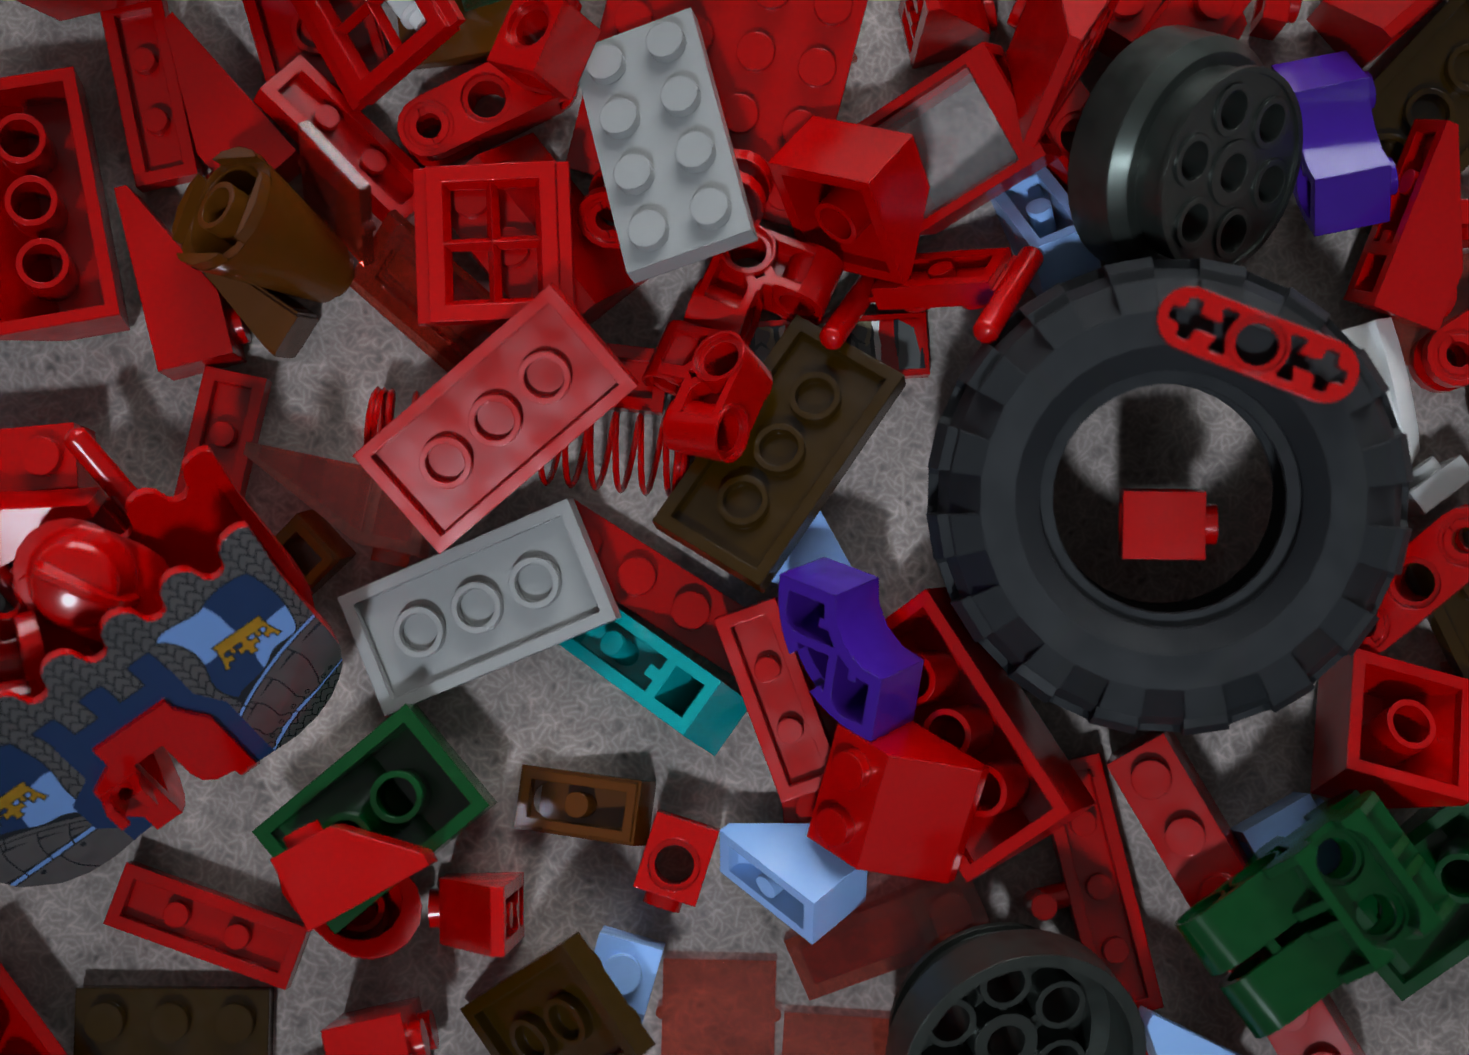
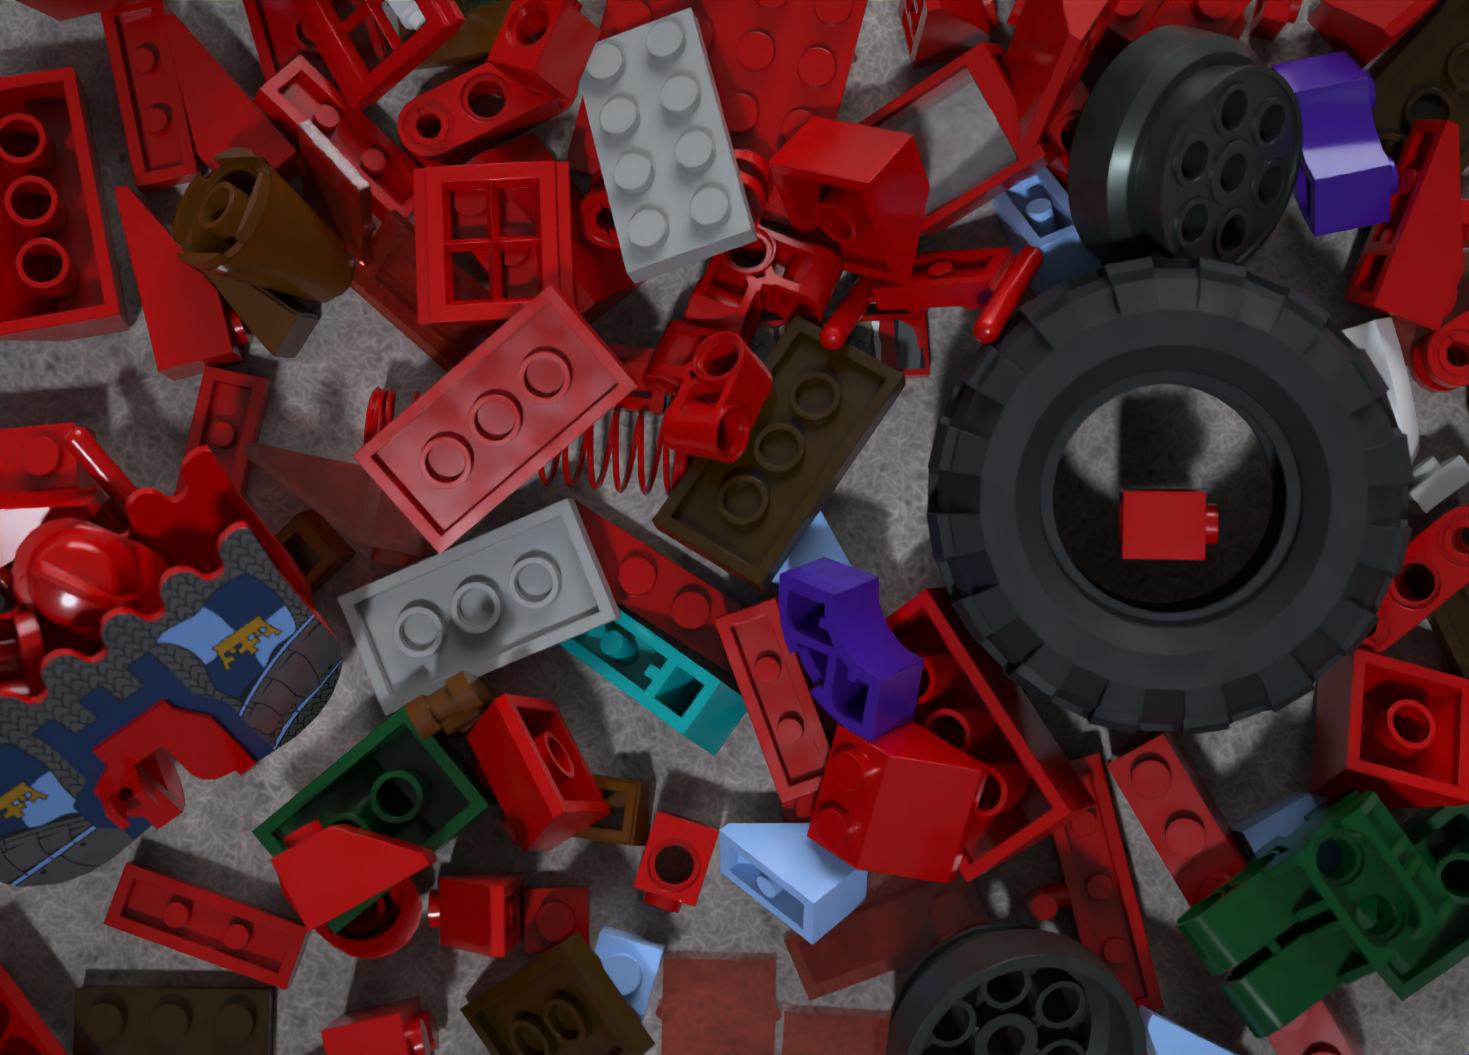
(451, 708): none -> reddish brown plate
(535, 772): none -> red slope
(555, 915): none -> red plate
(1299, 380): red beam -> none

